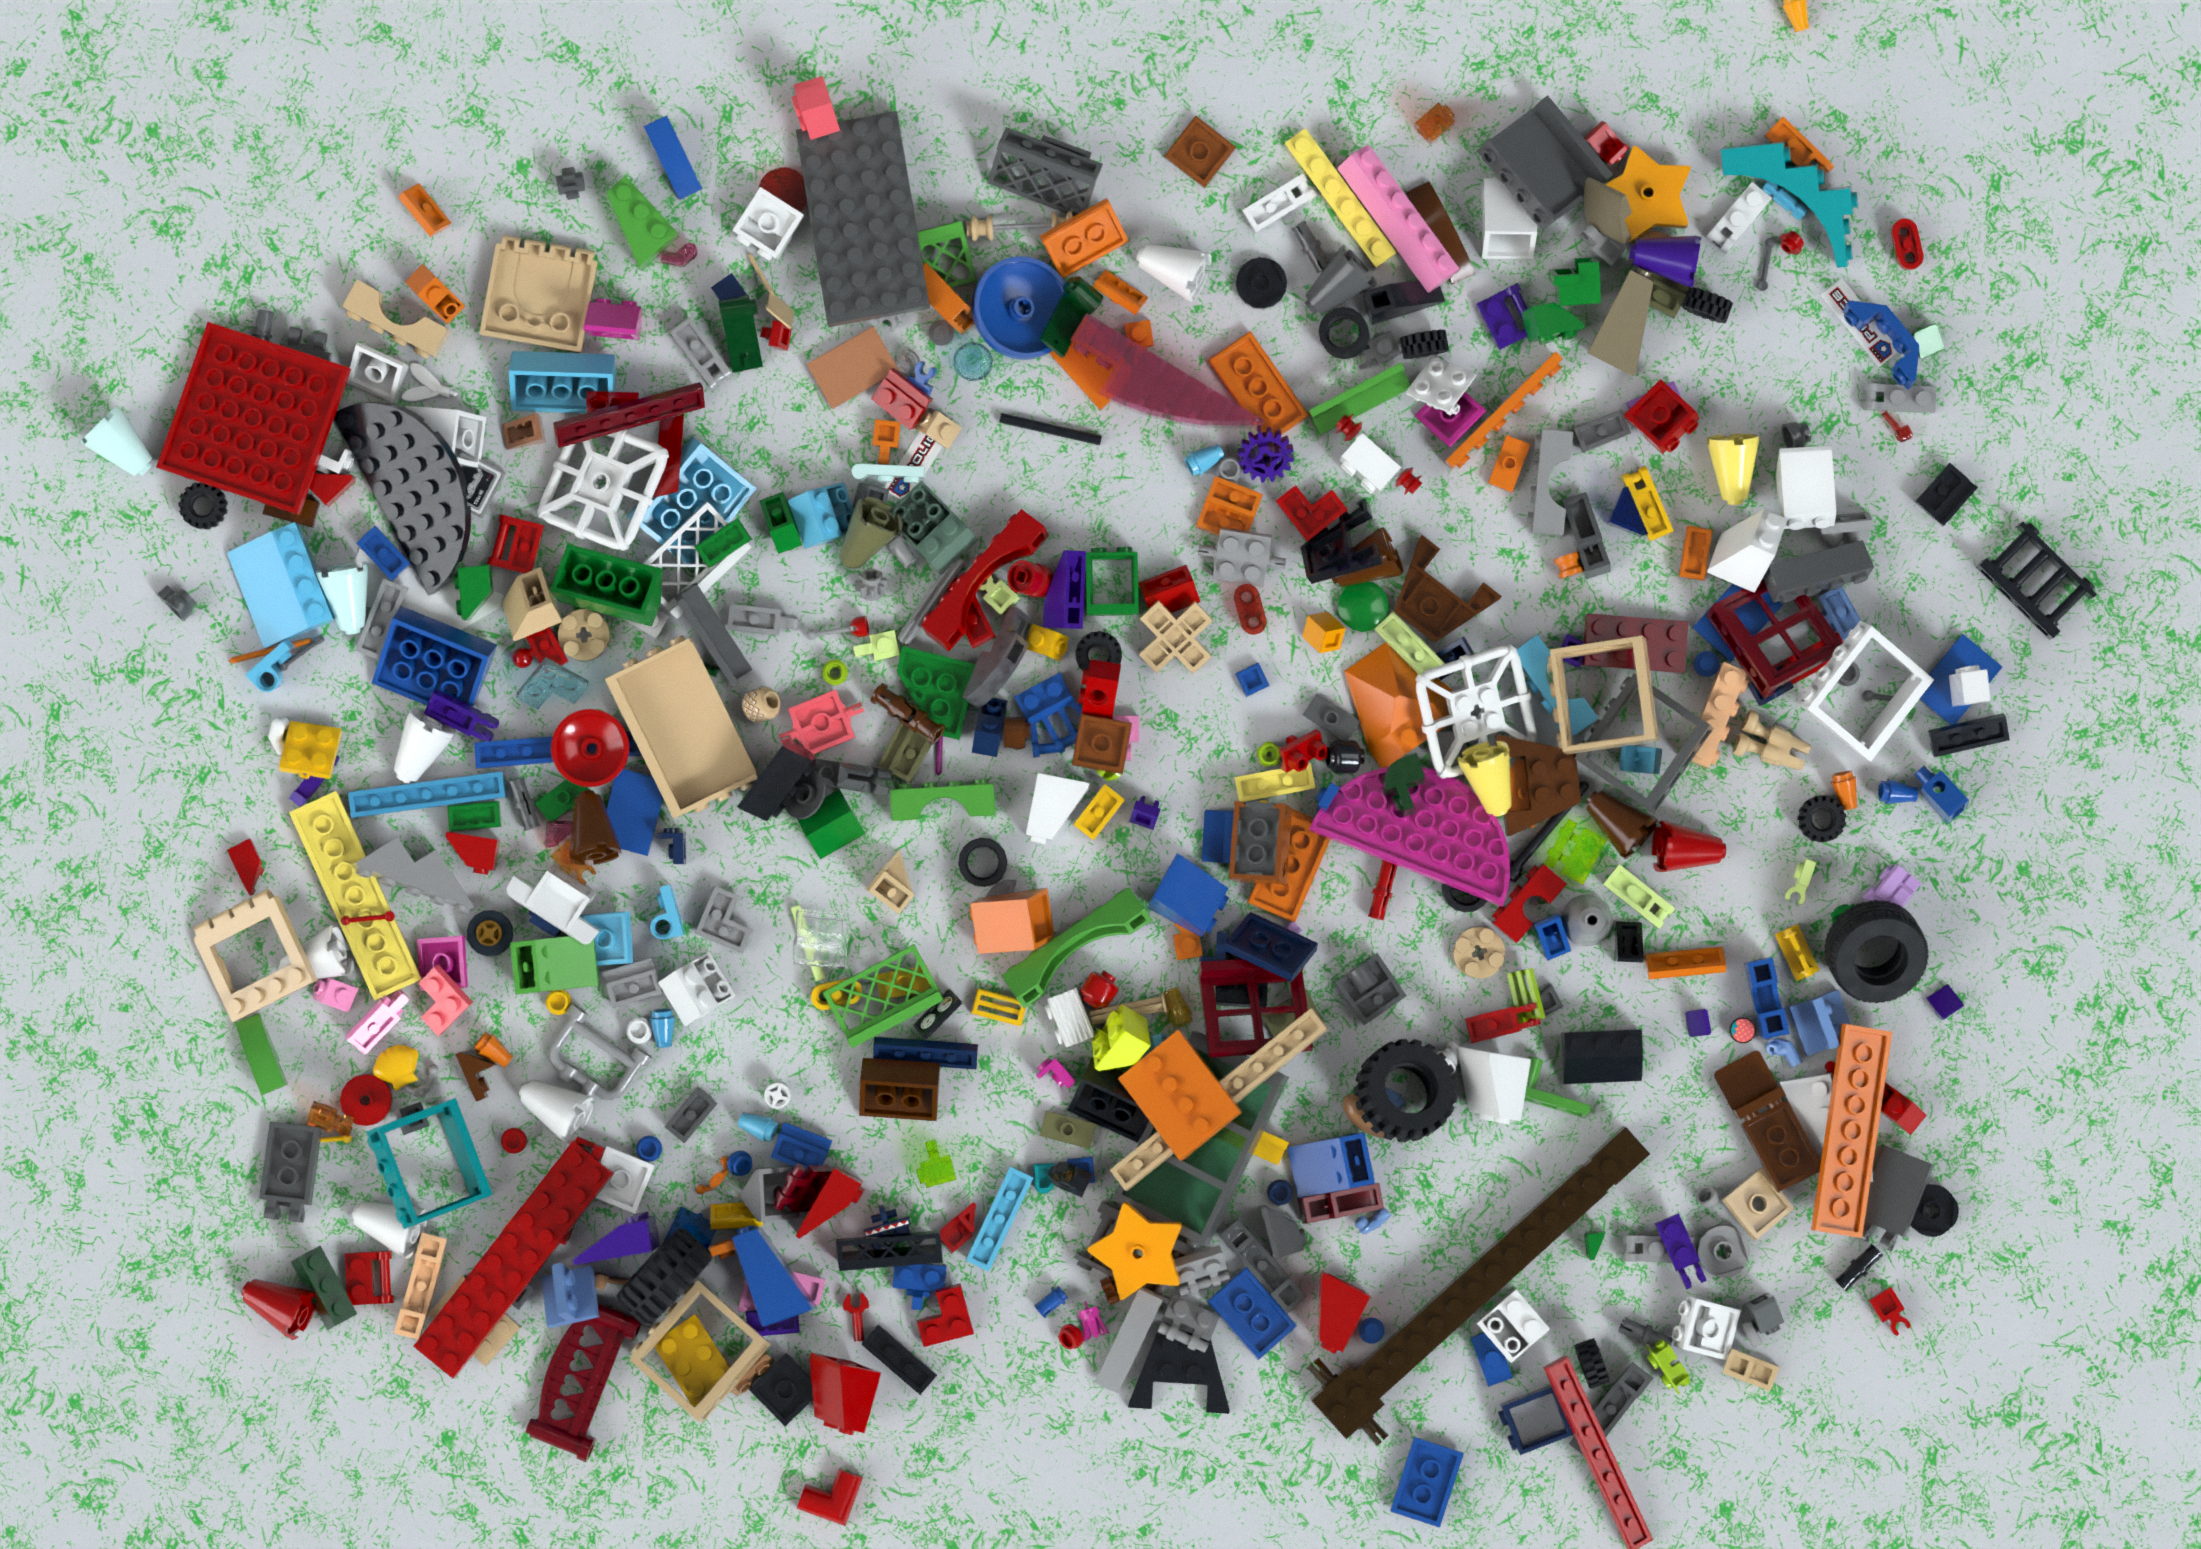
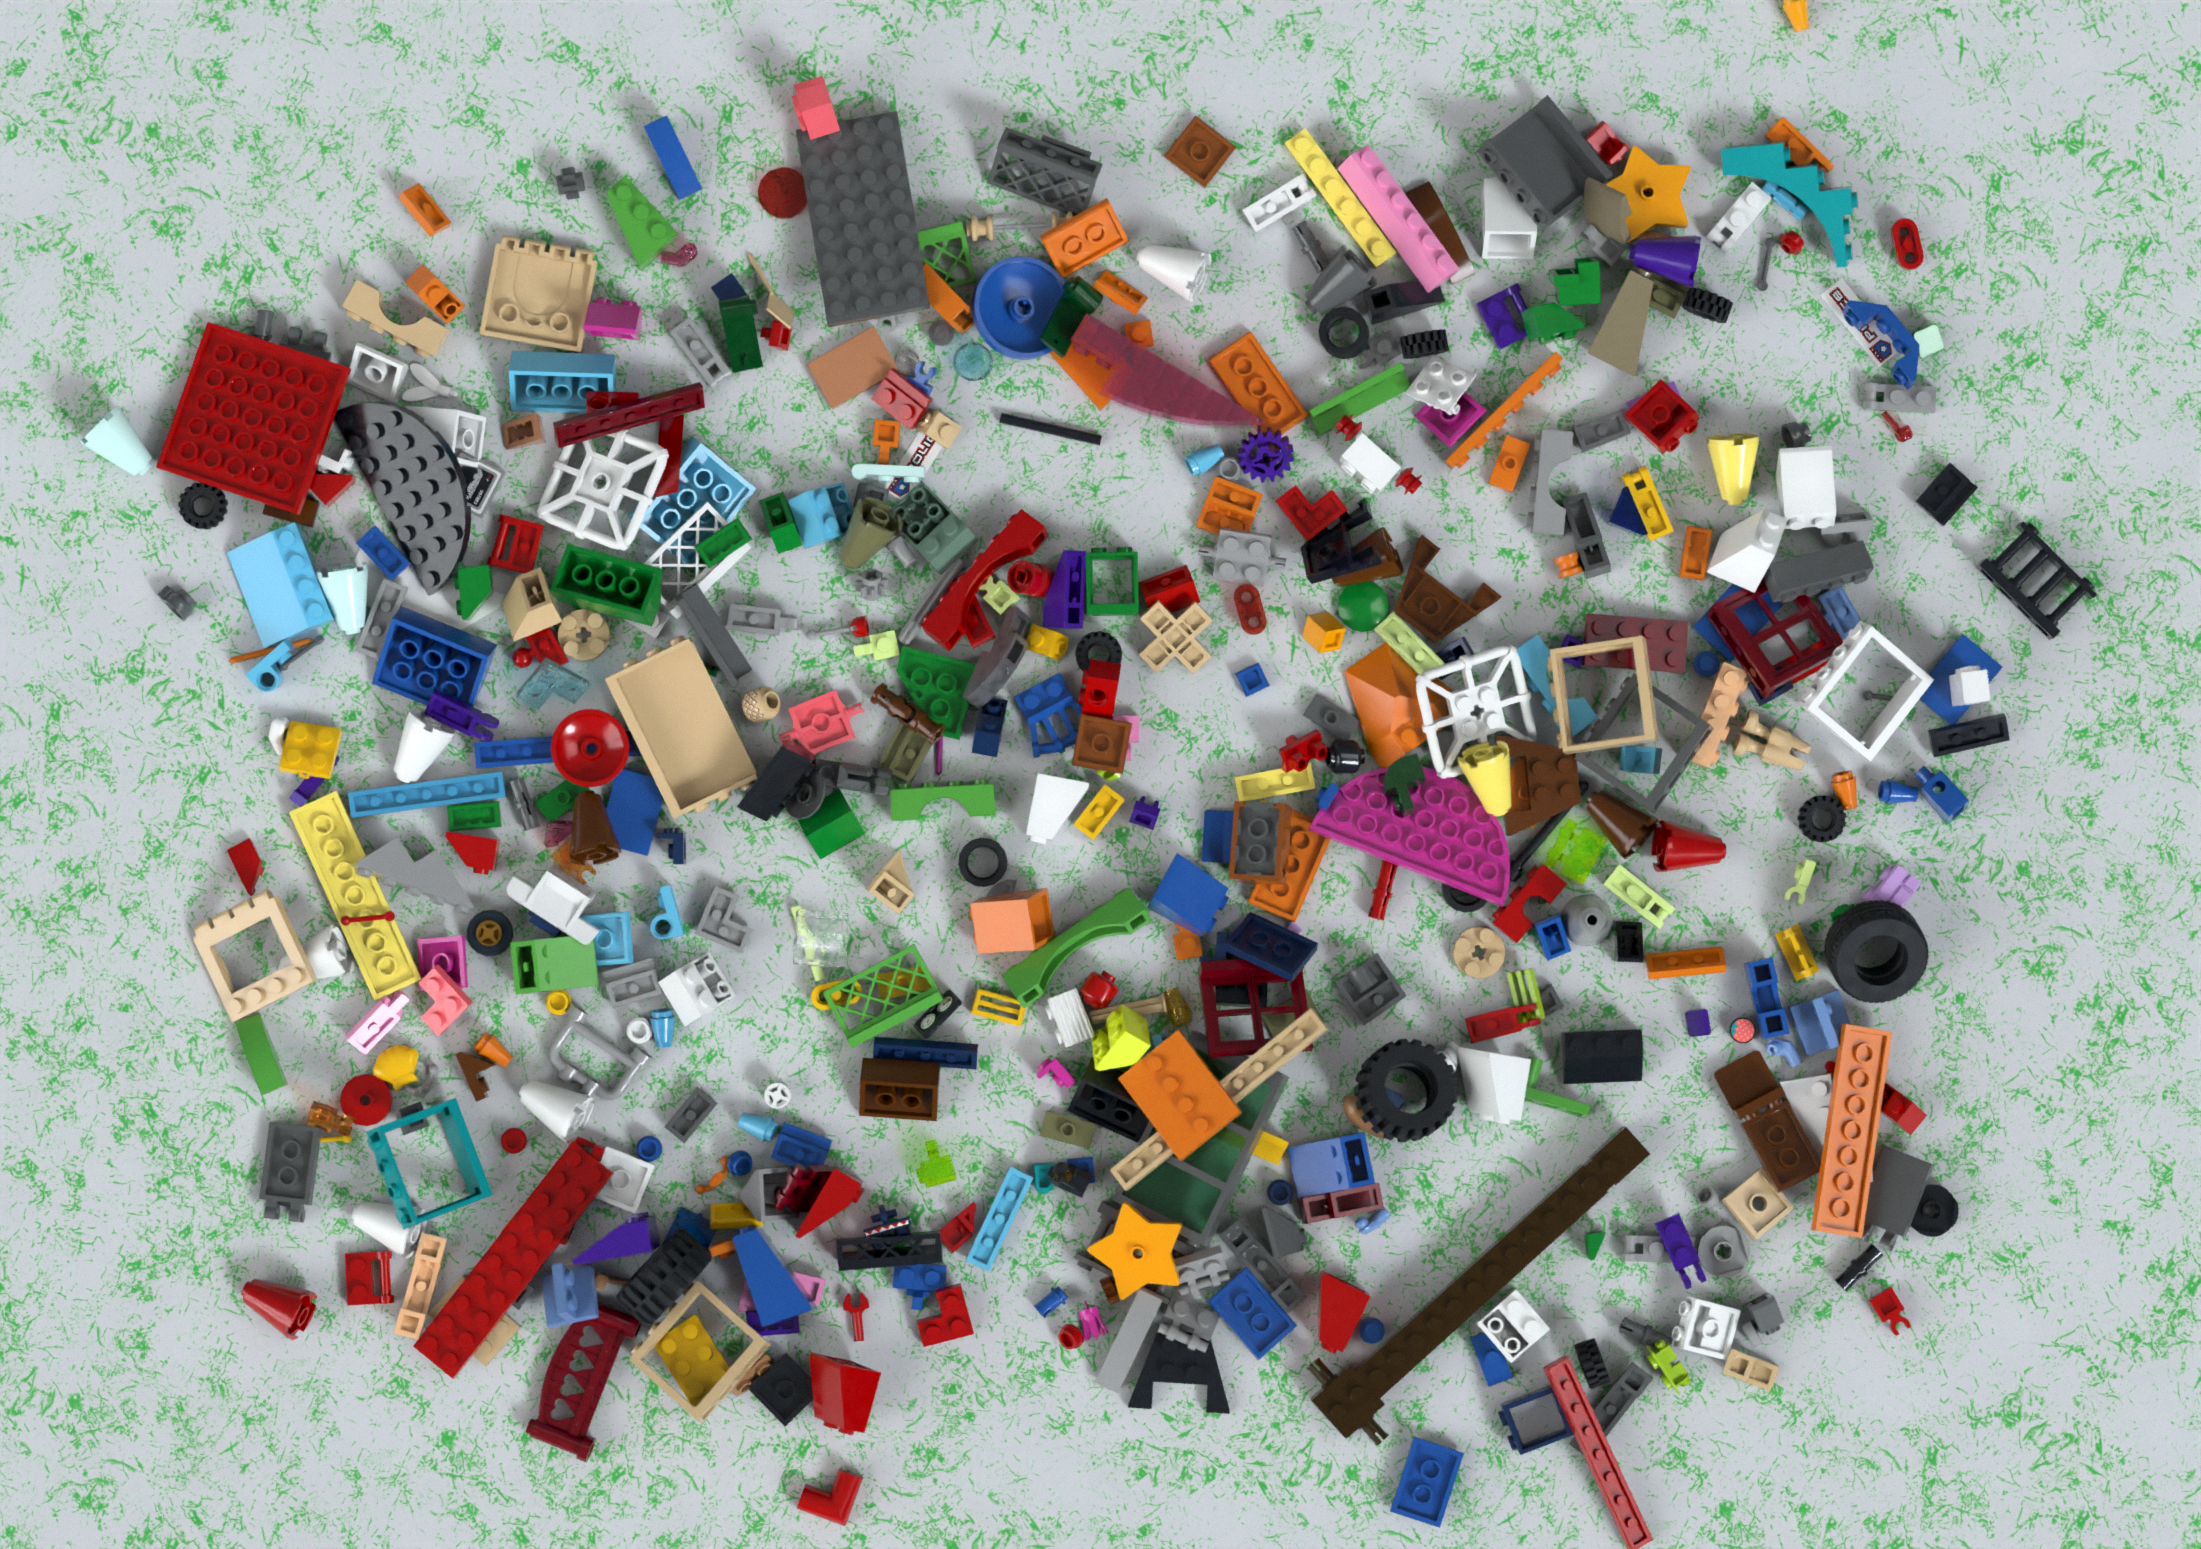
(332, 1299): dark green arch -> none
(334, 993): bright pink bracket -> none
(767, 224): white plate -> none
(835, 664): lime plate -> none
(899, 1359): black plate -> none
(1016, 732): reddish brown plate -> none
(1261, 283): black tile -> none
(1262, 752): lime plate -> none
(1435, 123): clear orange brick -> none
(1850, 676): flat silver plate -> none
(1945, 1002): dark purple slope -> none

